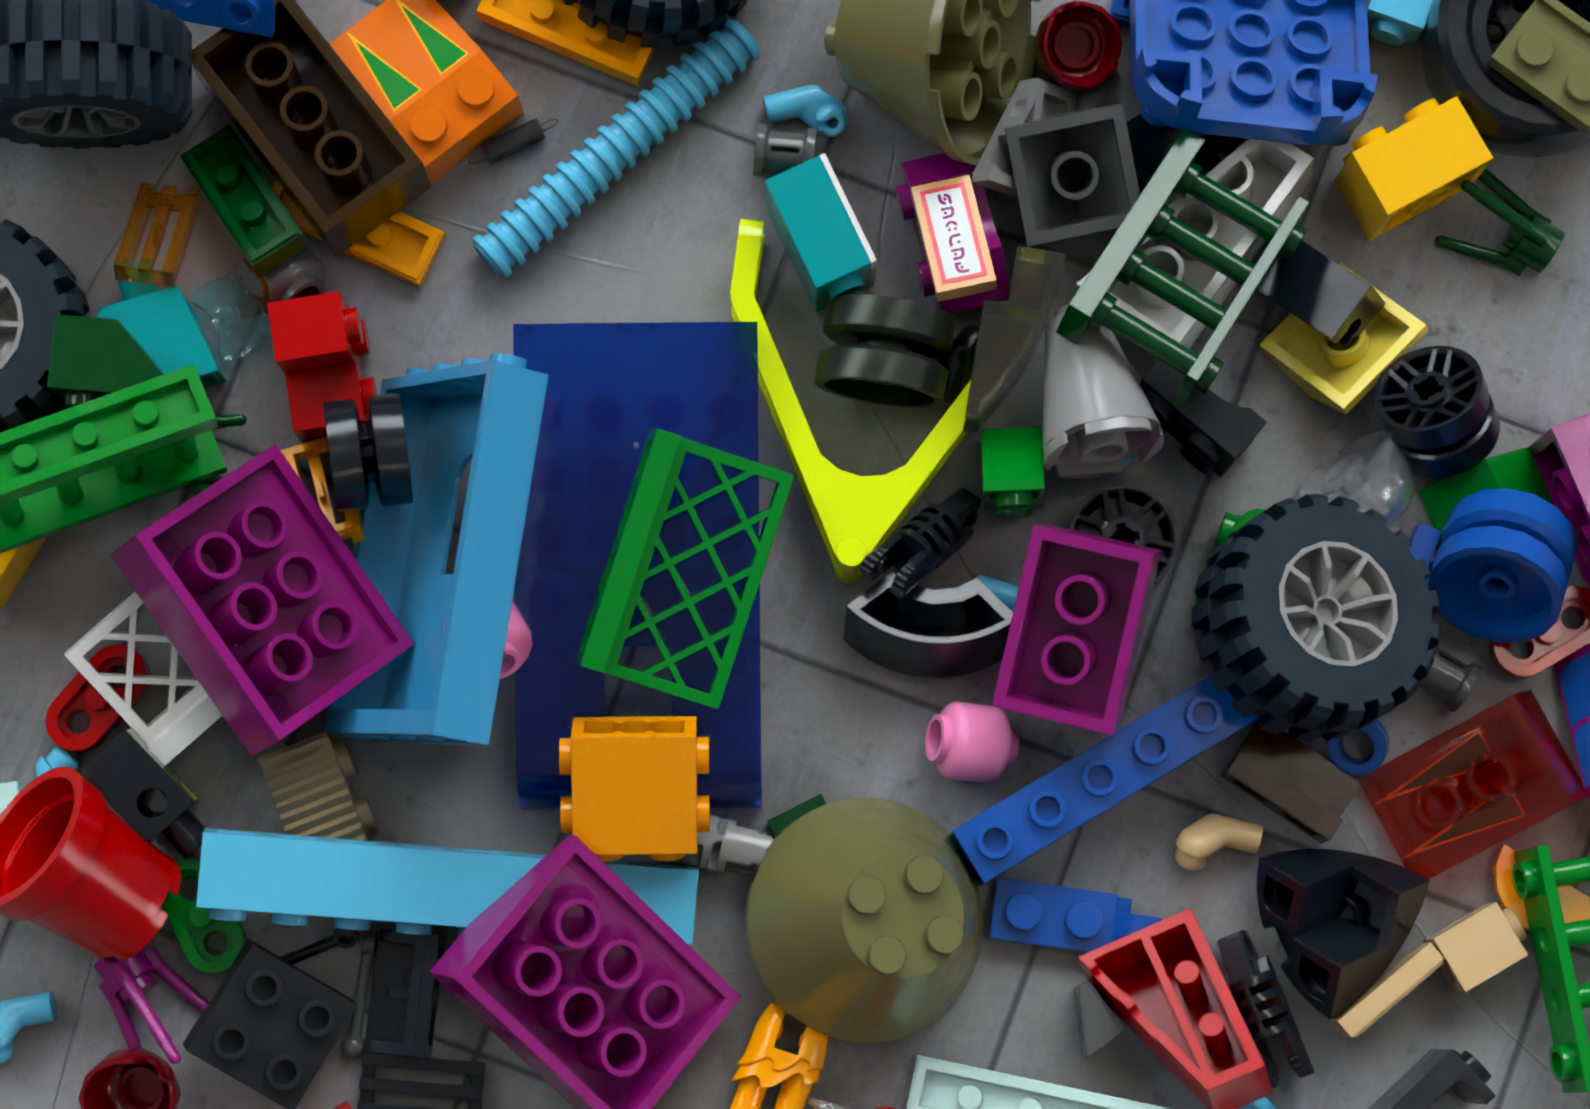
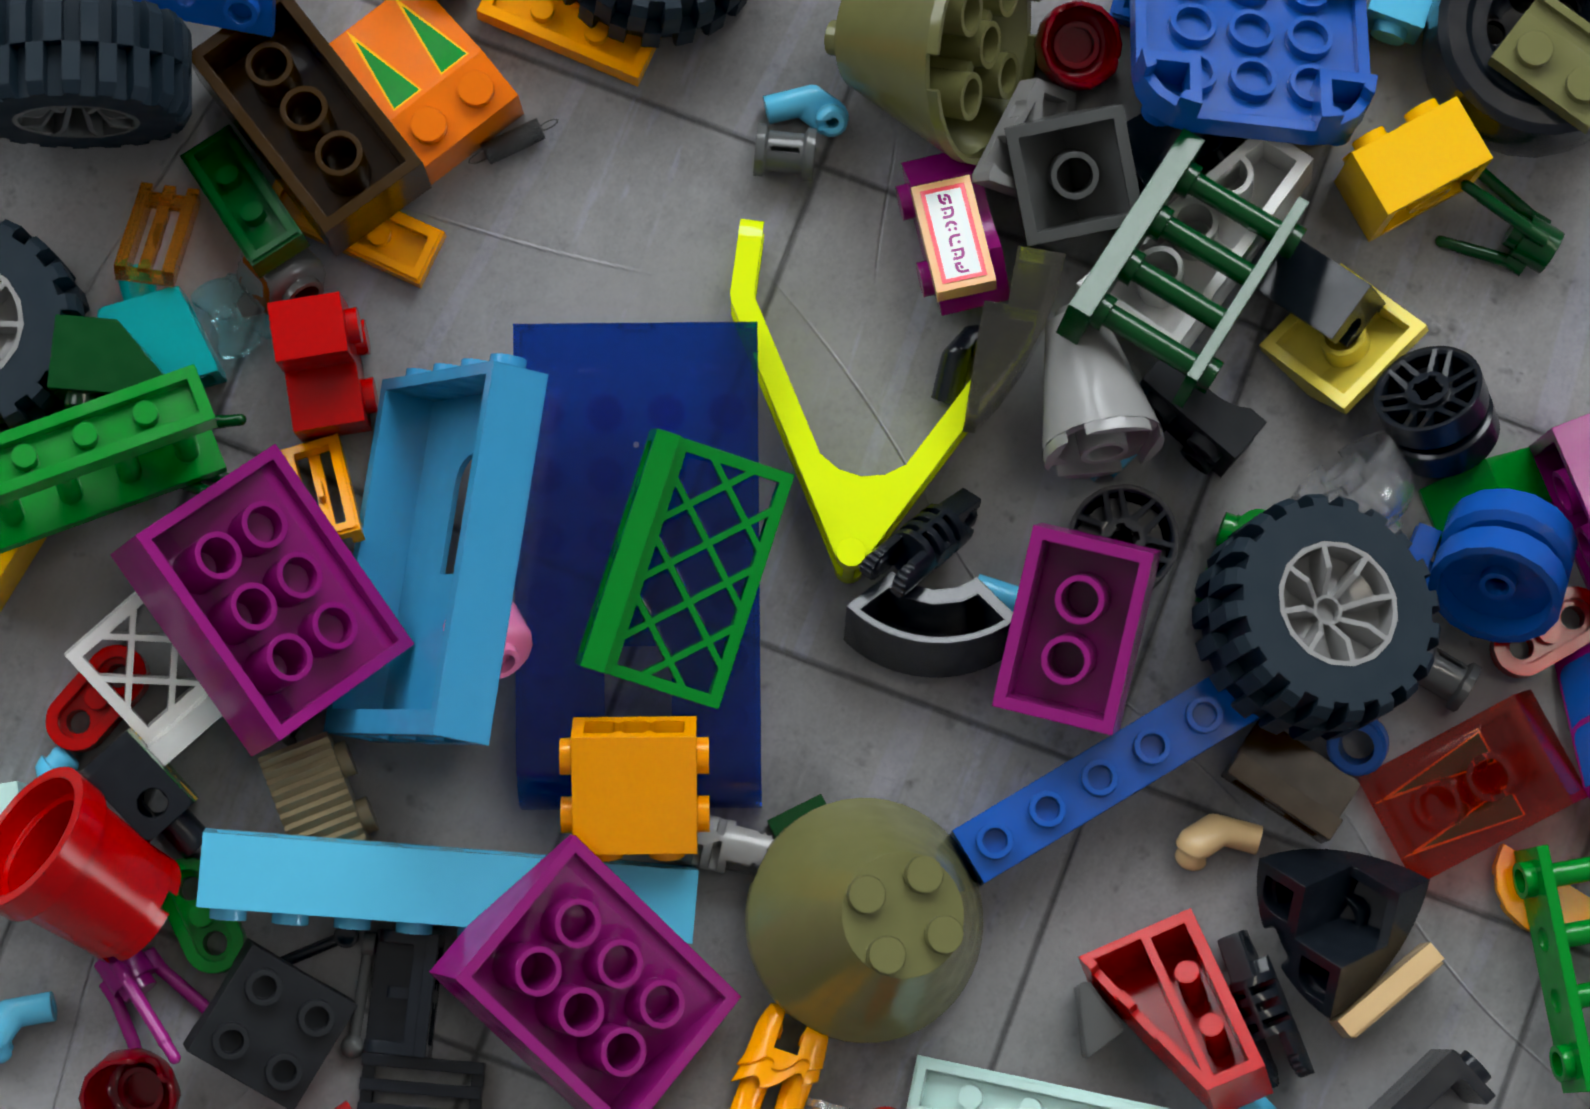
(368, 452): black wheel -> none
(616, 147): medium azure piece -> none
(820, 231): teal piece -> none
(885, 350): pearl dark grey wheel -> none
(971, 742): bright pink head -> none
(1012, 471): green slope -> none
(1061, 916): blue hinge -> none
(1479, 946): tan brick -> none

